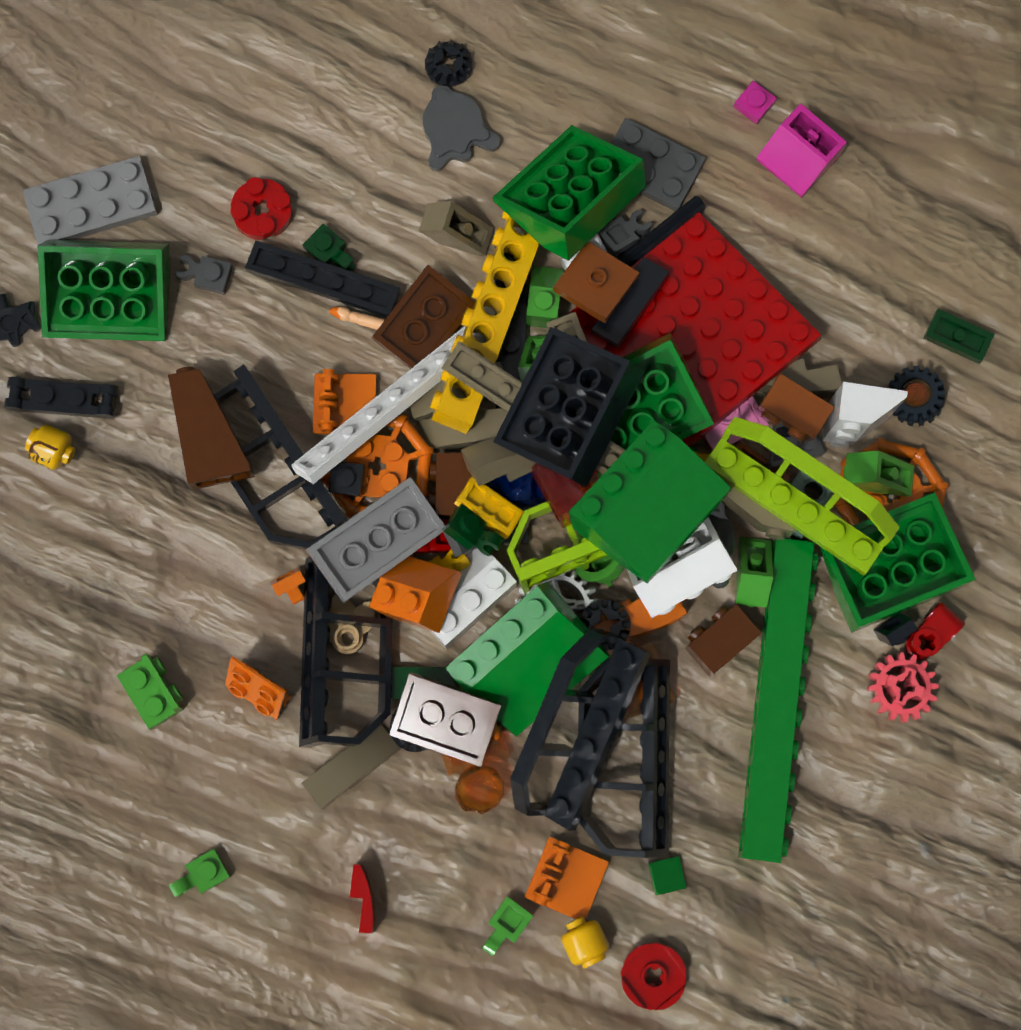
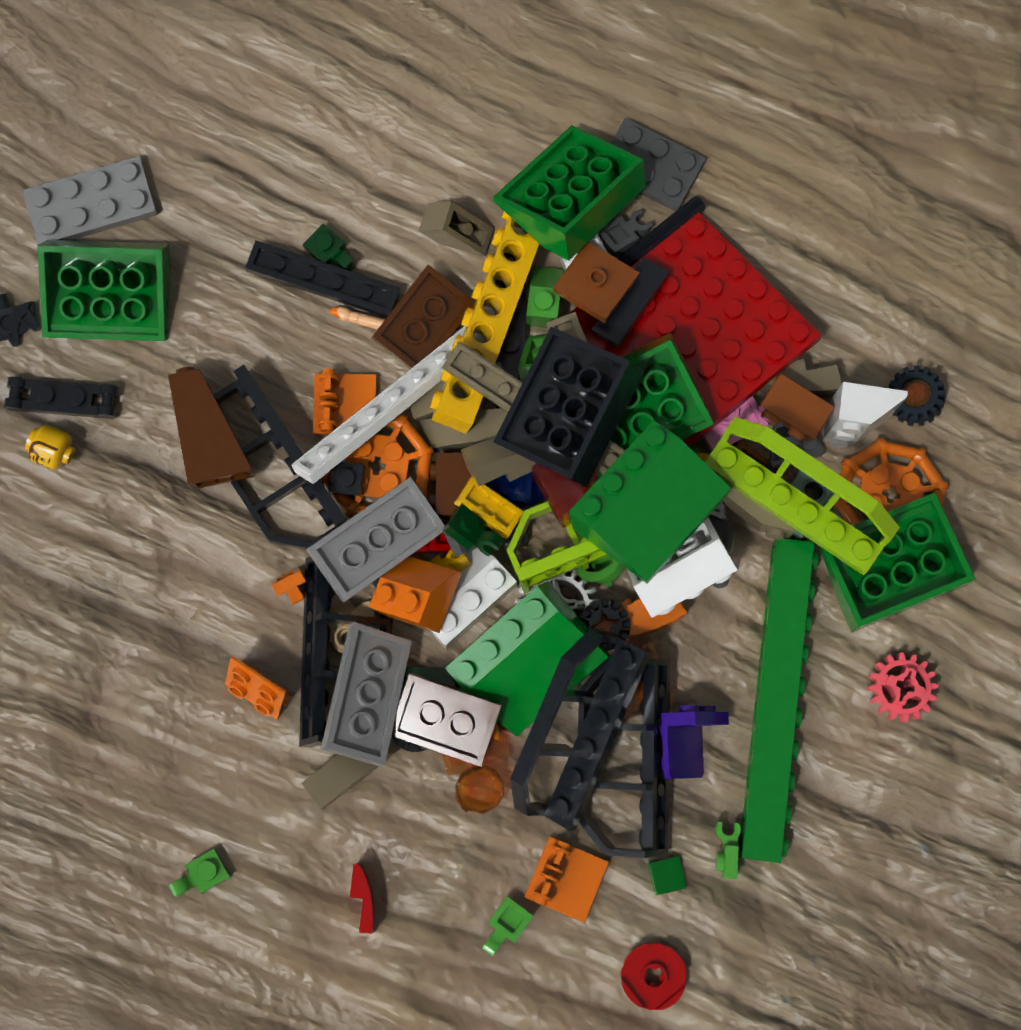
(150, 691): bright green bracket -> none
(208, 275): dark grey plate -> none
(265, 225): red plate -> none
(366, 694): none -> light grey plate
(443, 74): black gear -> none
(453, 127): dark grey tile -> none
(585, 942): yellow head -> none
(683, 739): none -> dark purple bracket
(722, 640): reddish brown brick -> none
(727, 860): none -> bright green plate
(754, 572): bright green slope -> none
(755, 102): dark pink plate -> none
(801, 150): dark pink slope -> none
(879, 473): bright green slope -> none
(896, 630): black plate -> none
(936, 629): red piece -> none
(958, 336): dark green plate -> none

